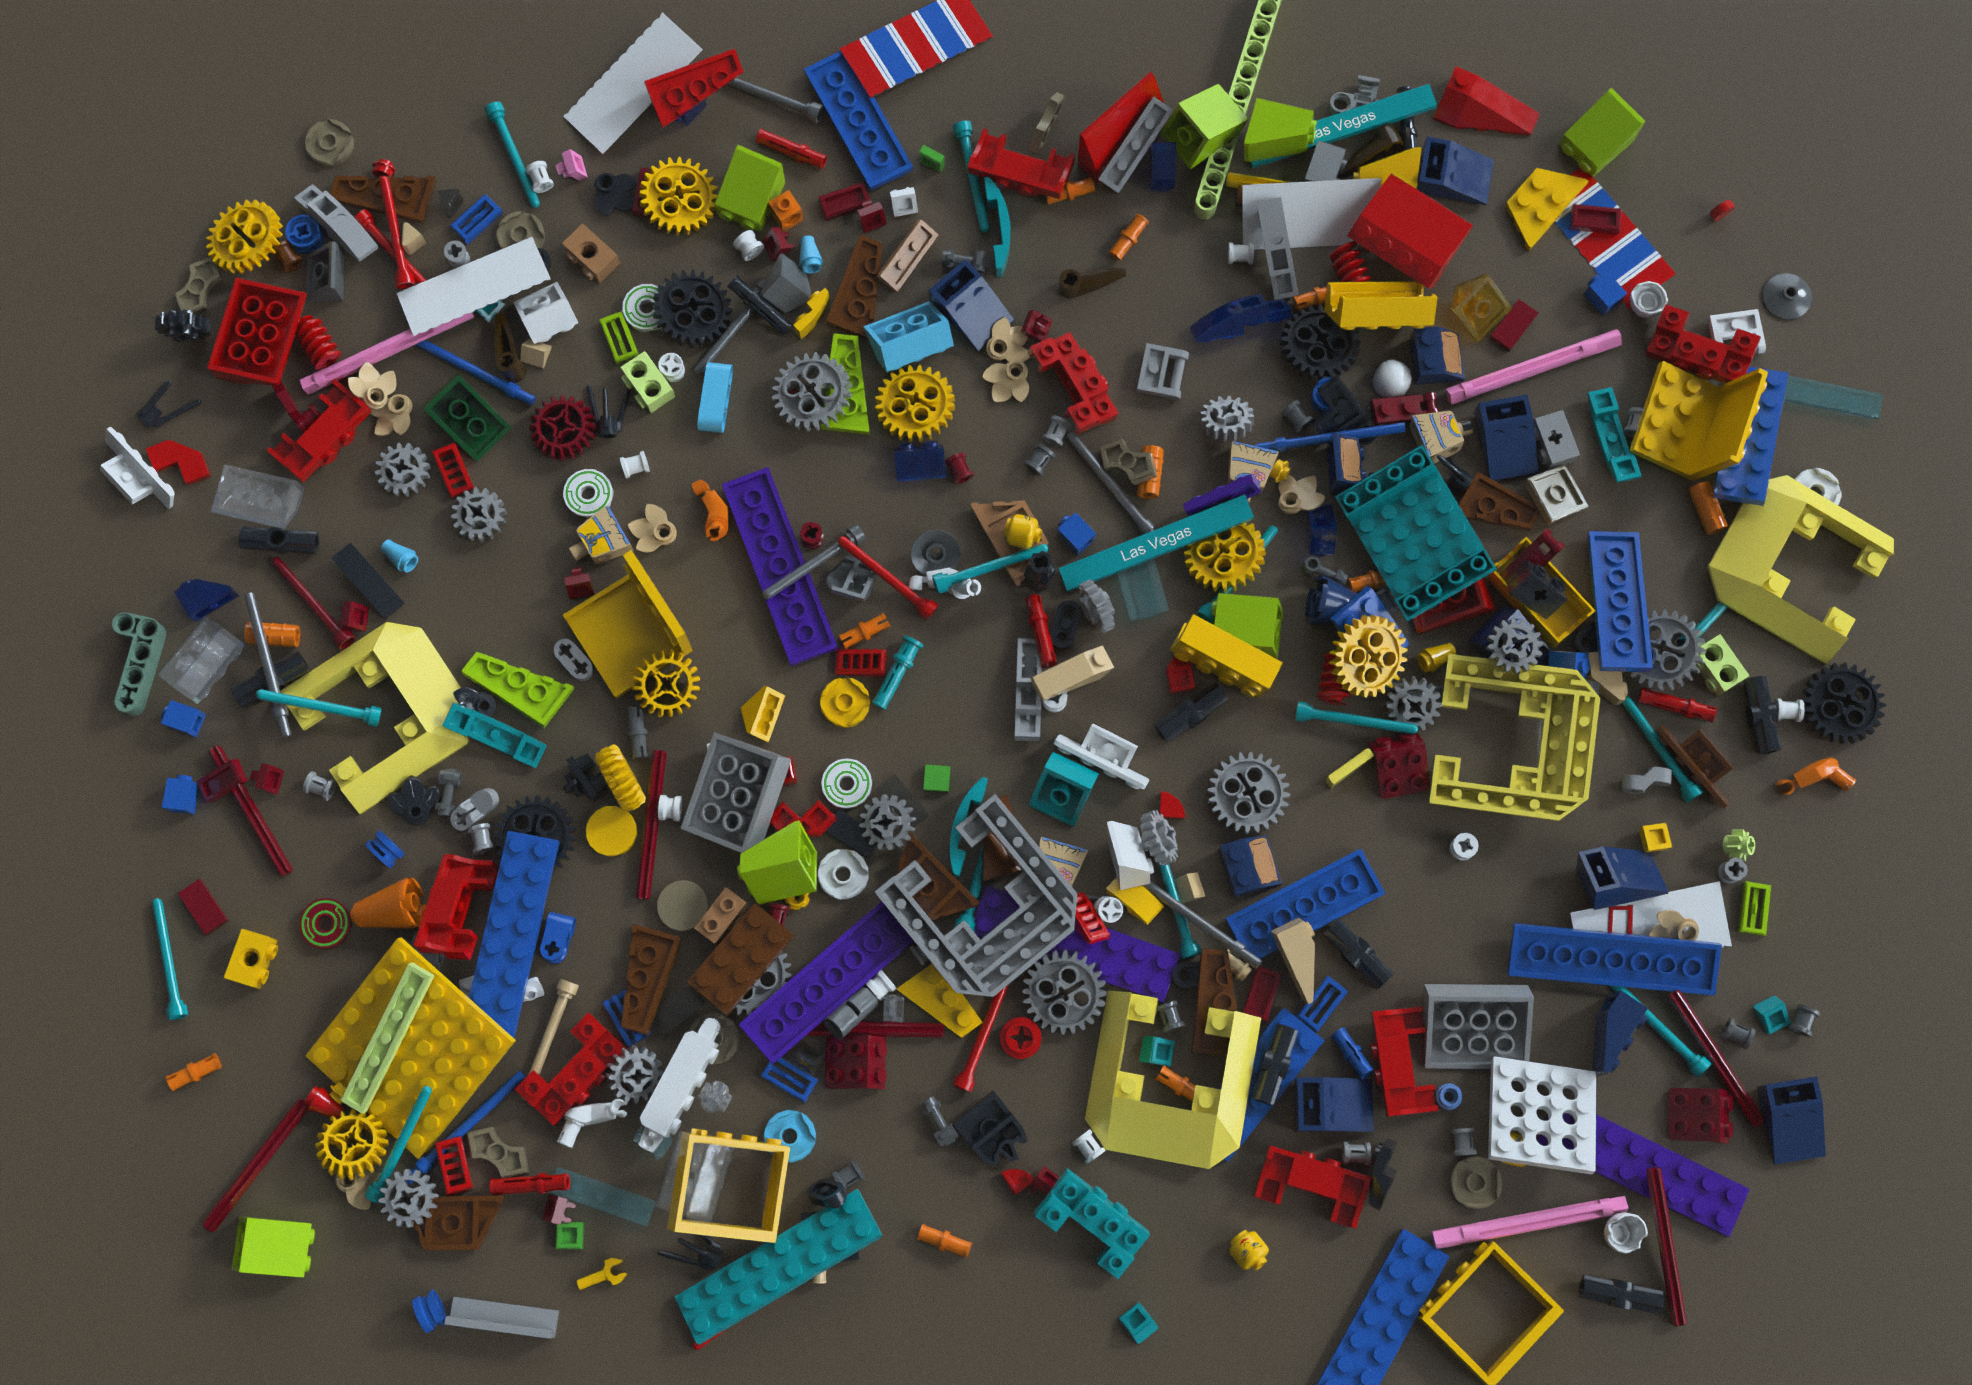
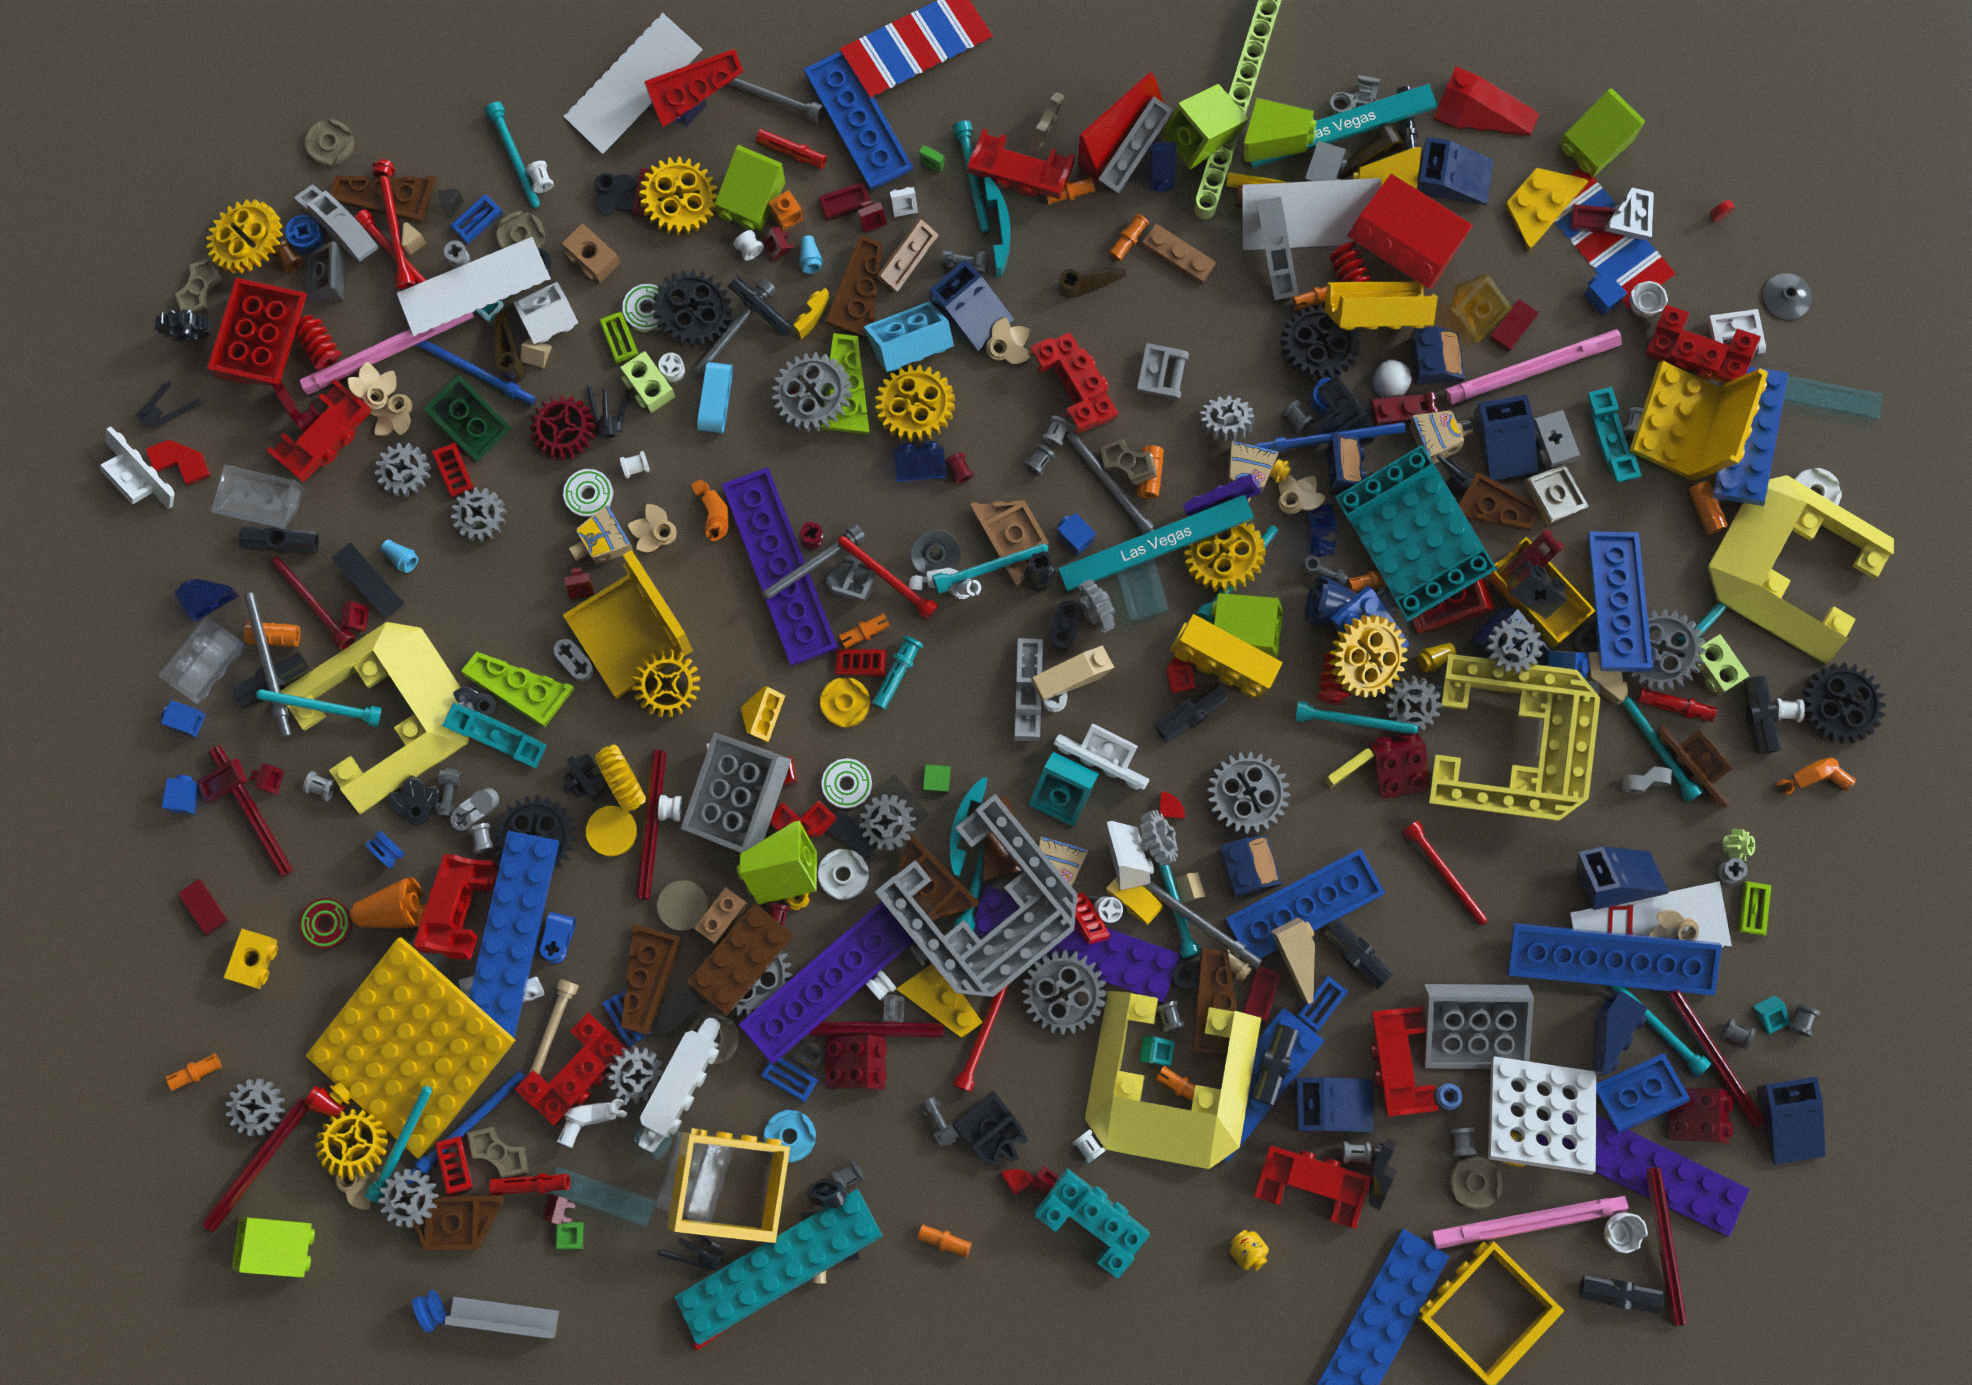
(134, 666): sand green beam -> none
(176, 1007): teal piece -> none
(254, 1117): none -> light grey gear
(387, 1037): yellowish green plate -> none
(572, 166): bright pink tile -> none
(604, 1274): yellow bar -> none
(637, 732): dark grey pin -> none
(715, 1097): clear gear -> none
(786, 286): dark grey slope -> none
(851, 1012): dark grey pin -> none
(1005, 383): tan plate -> none
(1012, 1029): red gear -> none
(1022, 531): yellow head -> none
(1036, 326): dark red tile -> none
(1038, 621): red pin -> none
(1138, 1323): teal slope -> none
(1179, 253): none -> medium nougat plate
(1231, 318): clear blue slope -> none
(1240, 253): white bush -> none
(1352, 1053): blue pin -> none
(1415, 833): none -> red piece
(1461, 851): white wheel -> none
(1633, 215): none -> wing
(1641, 1093): none -> blue plate
(1655, 837): yellow plate -> none

